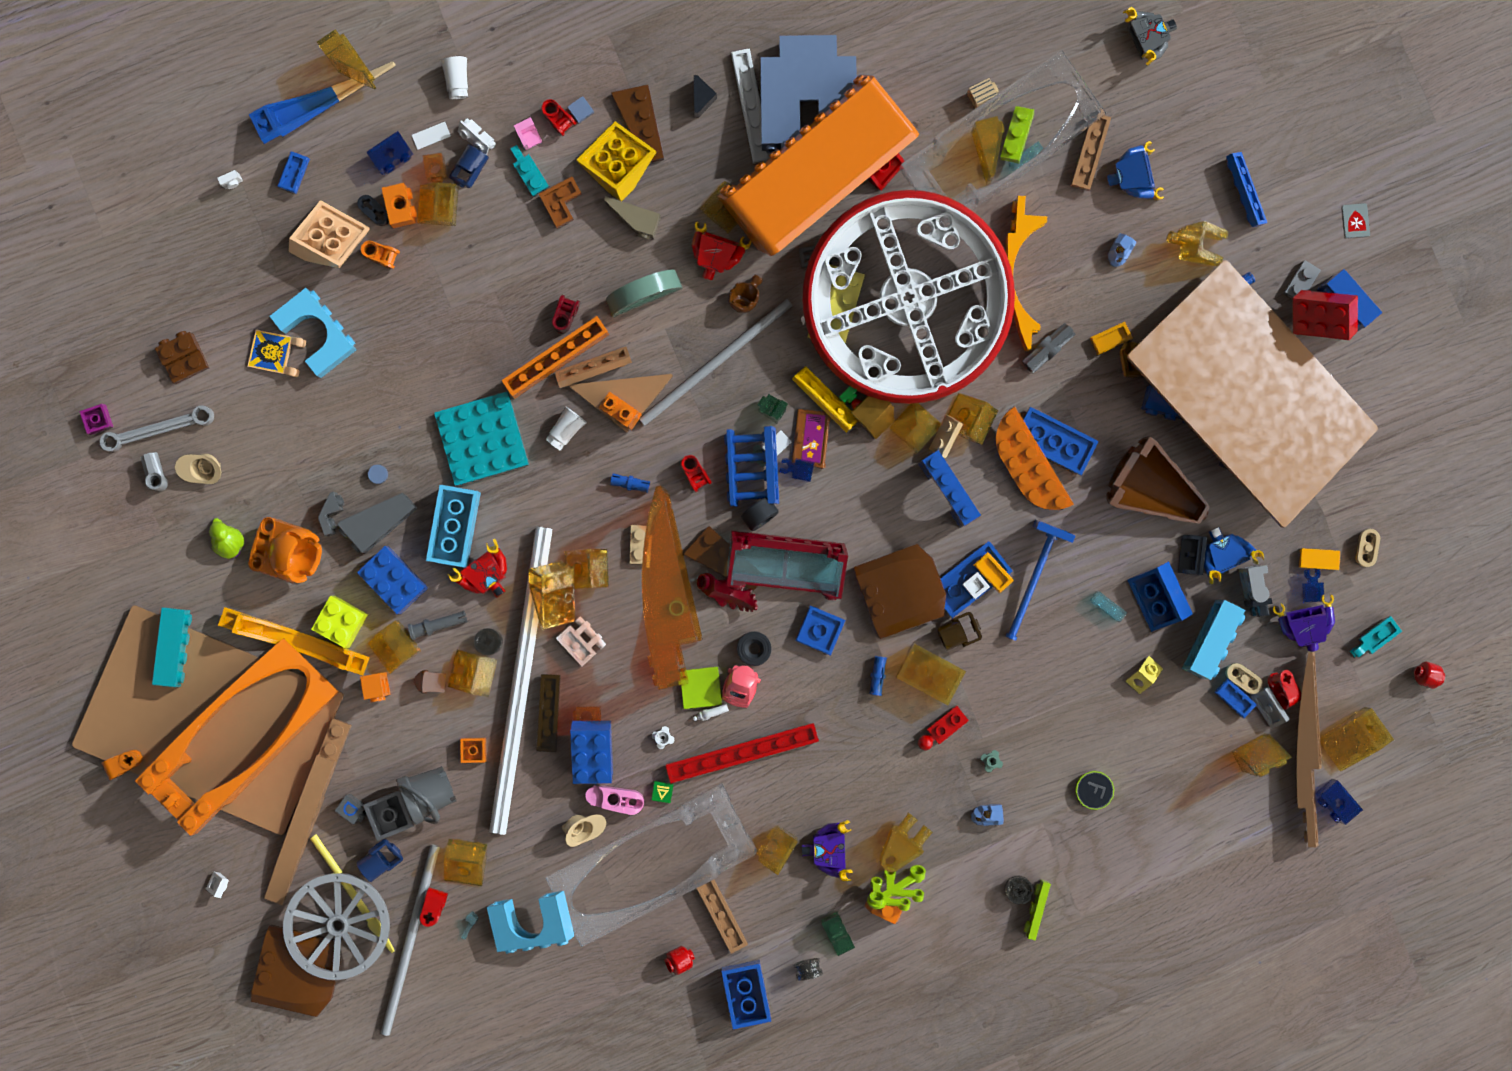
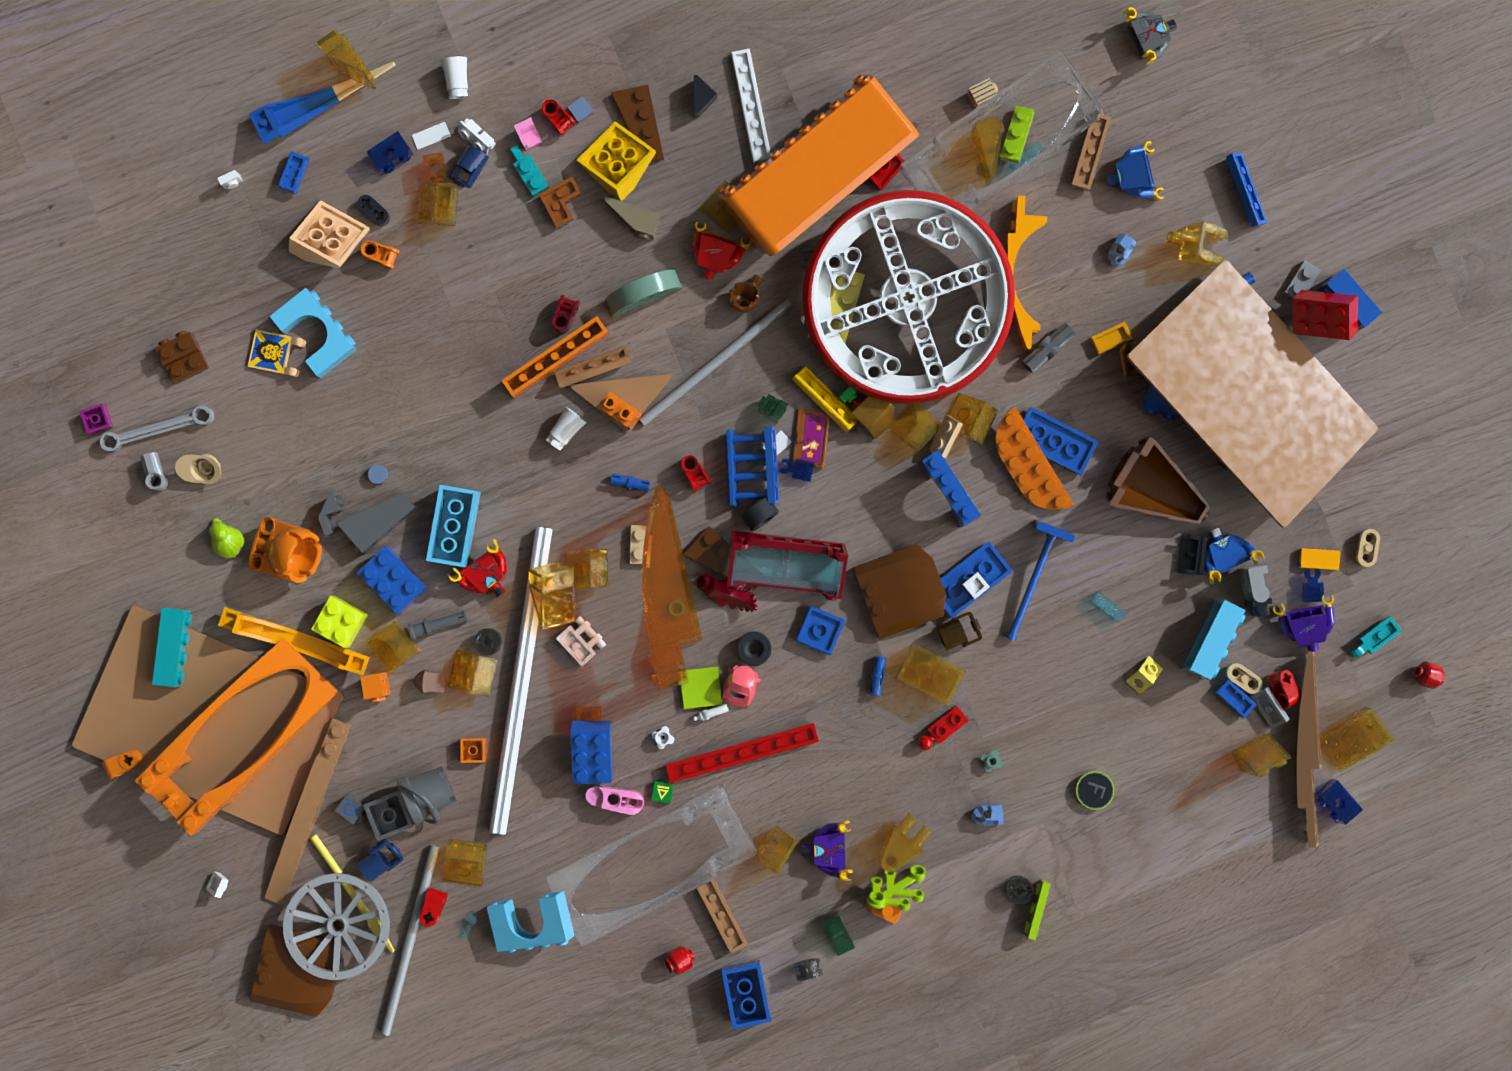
(393, 195): orange brick -> none
(481, 438): teal plate -> none
(548, 713): dark brown plate -> none
(582, 829): tan piece -> none
(802, 72): sand blue panel -> none
(993, 572): light orange tile -> none
(1160, 596): blue slope -> none
(1356, 220): light grey sticker -> none

